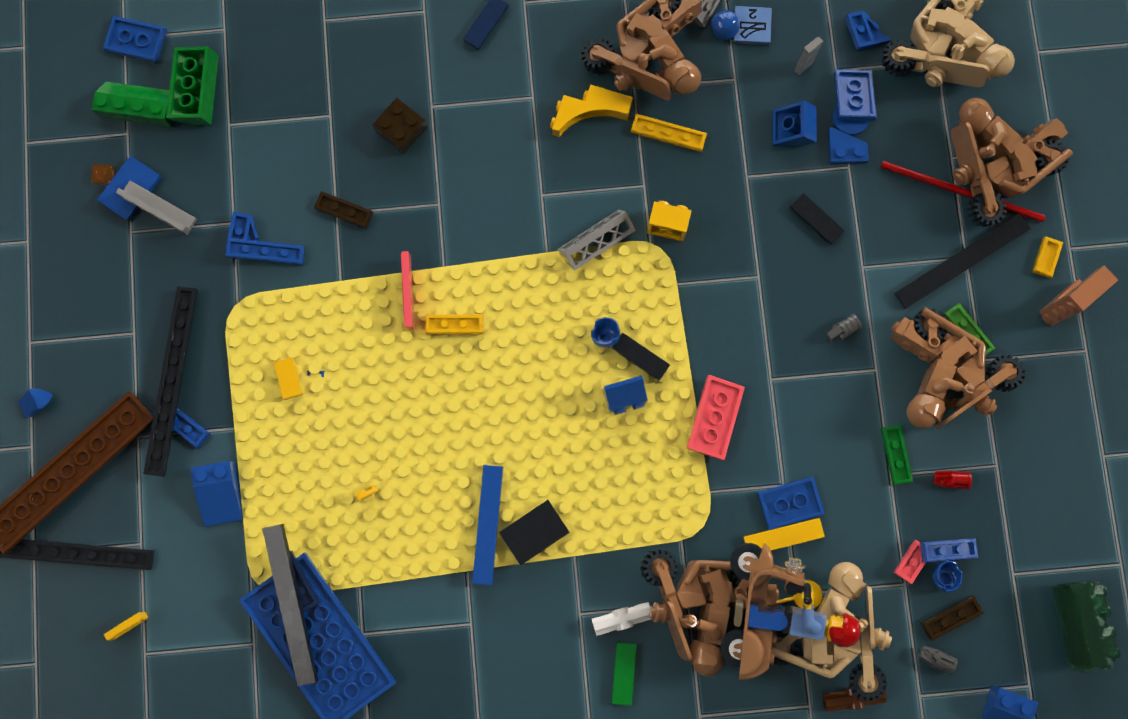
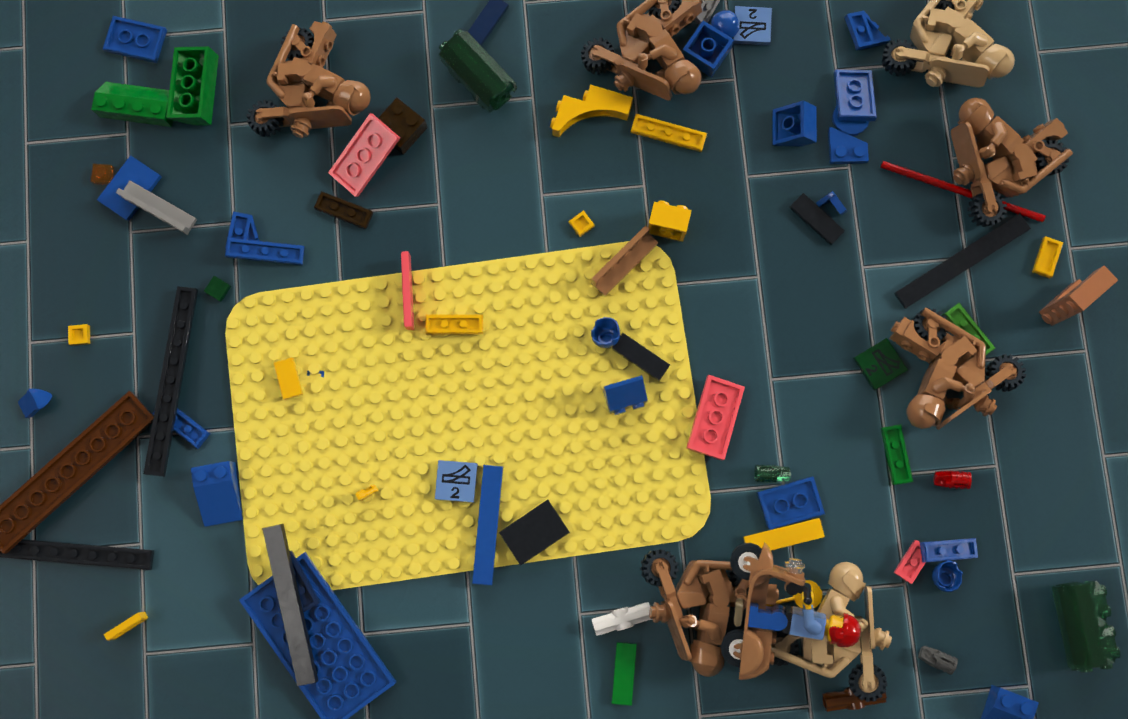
(79, 334): none -> yellow tile
(217, 288): none -> dark green tile
(301, 79): none -> medium nougat piece
(364, 155): none -> coral plate
(456, 481): none -> medium blue tile
(477, 71): none -> clear green brick
(581, 223): none -> yellow tile
(593, 233): light grey fence -> none
(624, 261): none -> medium nougat fence
(707, 48): none -> blue brick
(771, 473): none -> clear green hinge
(808, 55): light grey tile -> none
(835, 201): none -> blue tile
(844, 328): dark grey hinge -> none
(880, 364): none -> dark green tile
(952, 618): dark brown tile -> none

